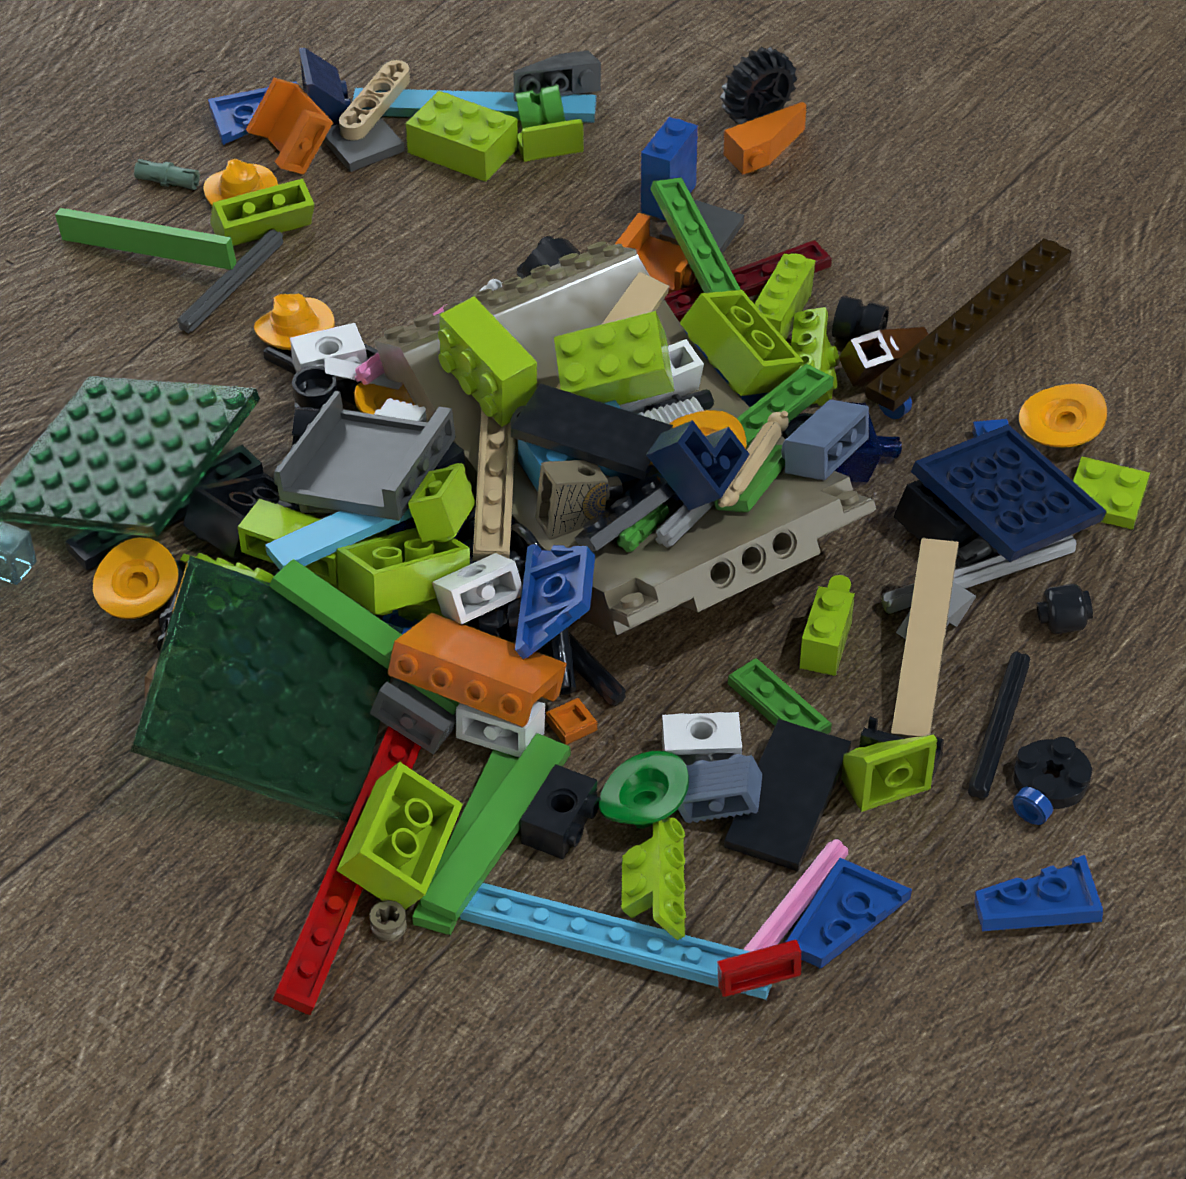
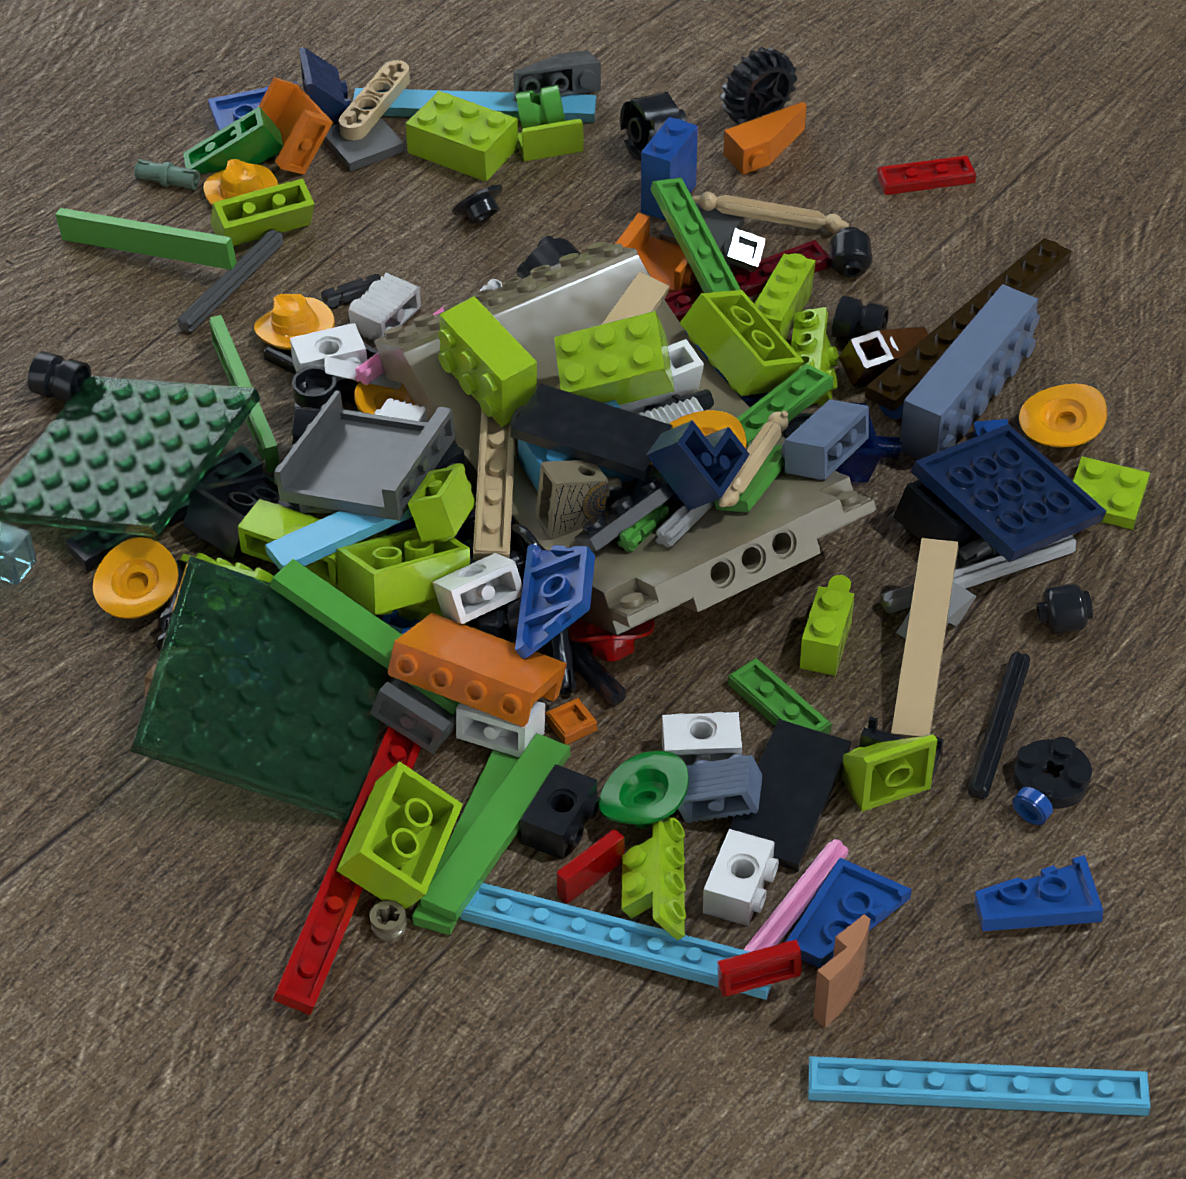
(55, 377): none -> black wheel
(238, 377): none -> bright green tile
(248, 139): none -> green slope
(347, 292): none -> black axle
(384, 306): none -> white brick
(480, 204): none -> black piece
(590, 866): none -> red tile
(606, 644): none -> red hat
(644, 117): none -> black brick
(739, 878): none -> white brick
(743, 250): none -> panel
(770, 212): none -> tan wheel
(842, 974): none -> nougat slope
(850, 251): none -> black head
(926, 175): none -> red tile
(969, 373): none -> sand blue brick
(978, 1086): none -> medium azure tile

